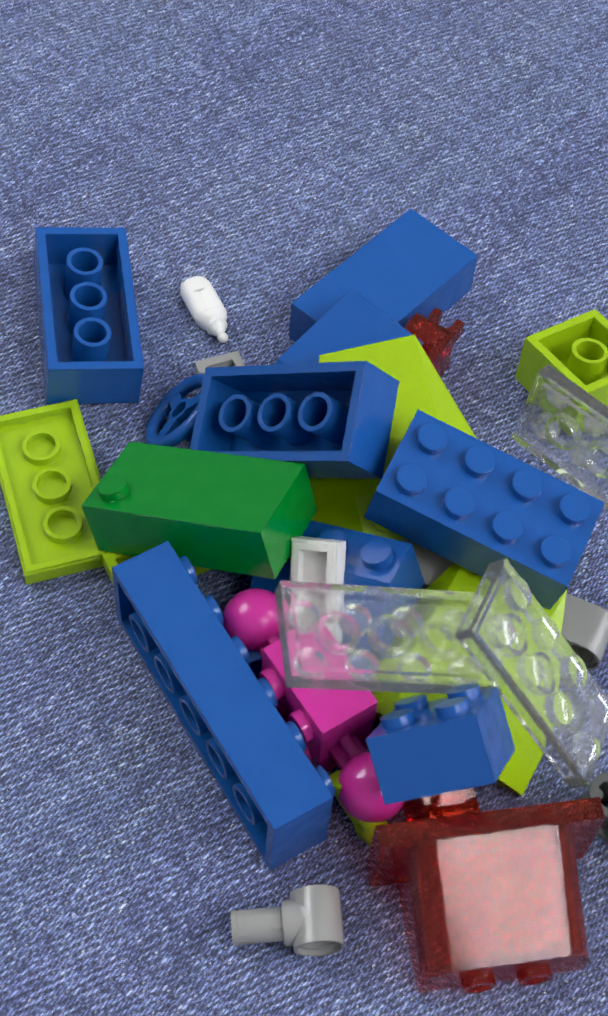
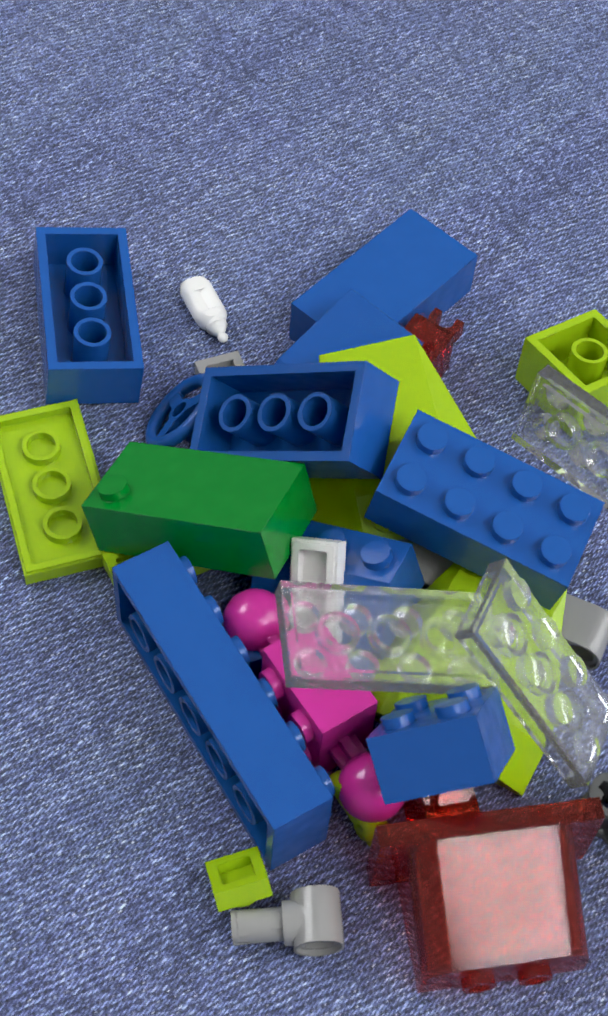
(238, 879): none -> lime plate

